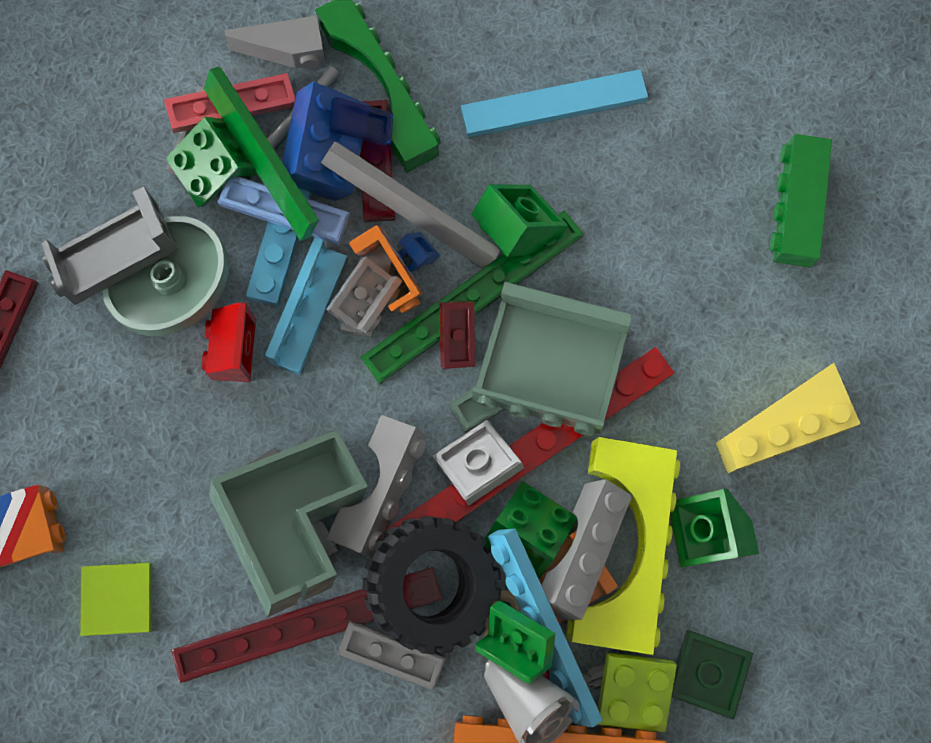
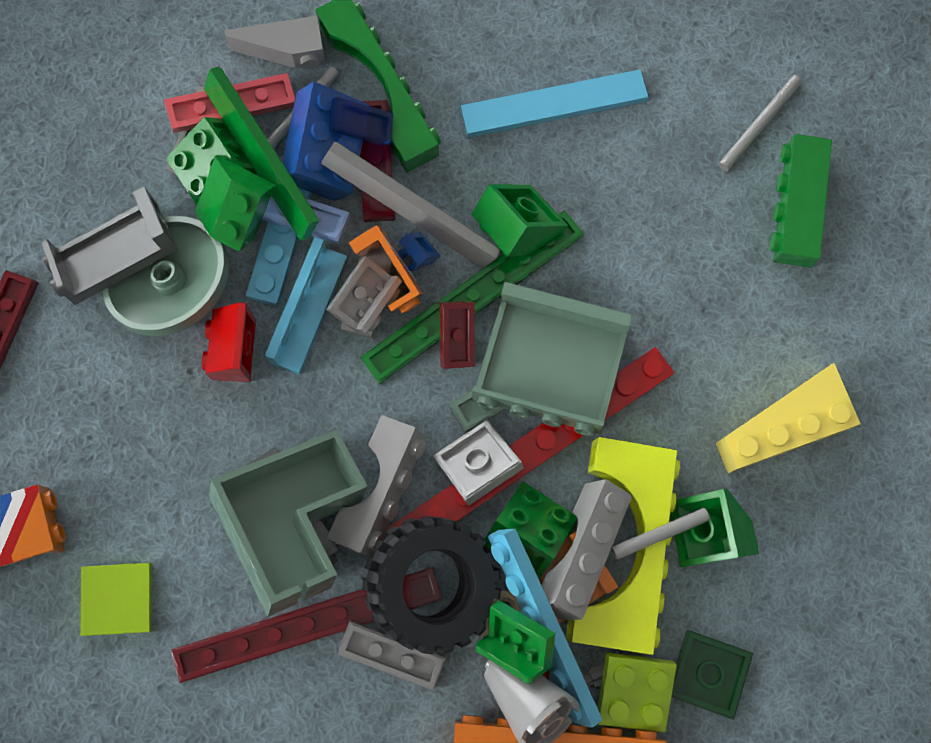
(233, 203): none -> green slope
(660, 533): none -> light grey bar
(760, 123): none -> light grey bar

